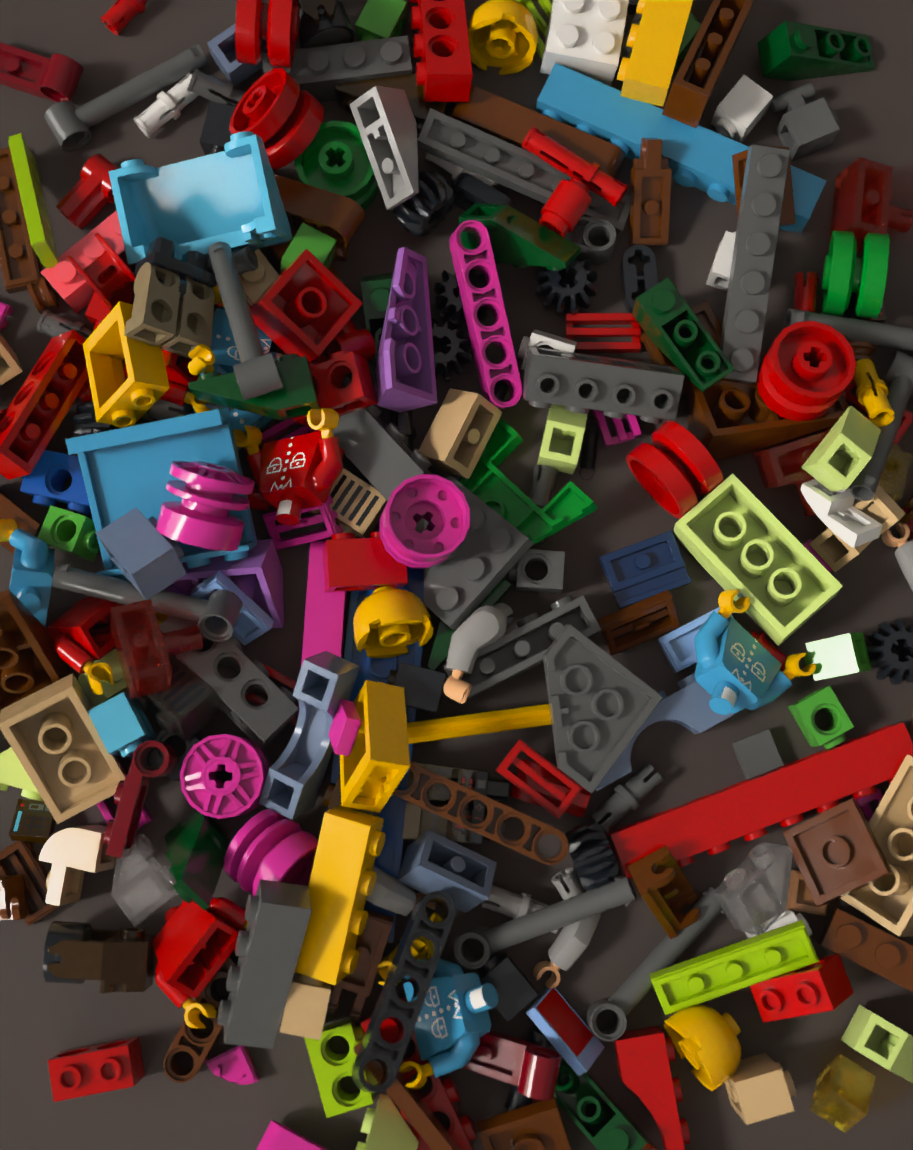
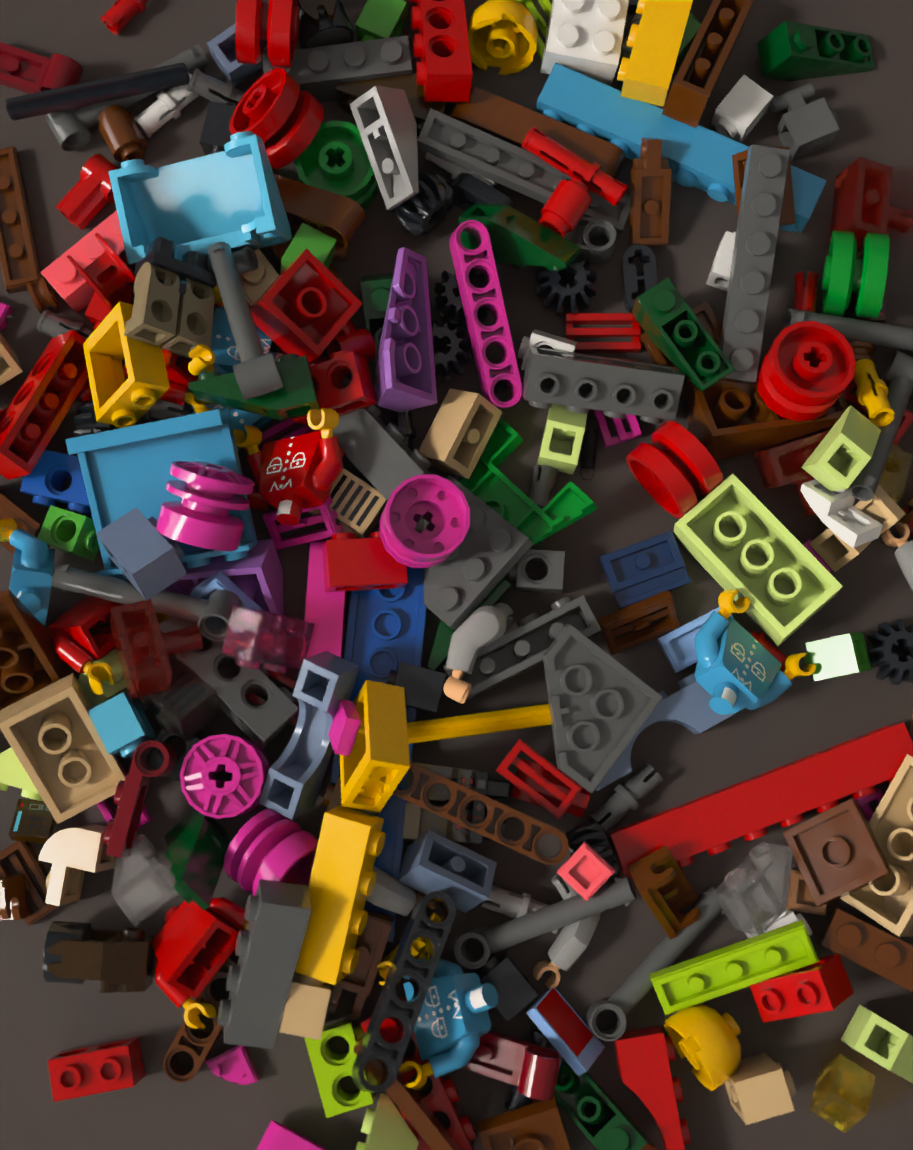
(33, 201): lime tile -> none
(97, 91): none -> black axle
(121, 133): none -> reddish brown brick
(267, 639): none -> clear pink brick
(390, 622): yellow cylinder -> none
(585, 871): none -> coral tile
(757, 754): dark grey tile -> none
(804, 713): bright green brick -> none

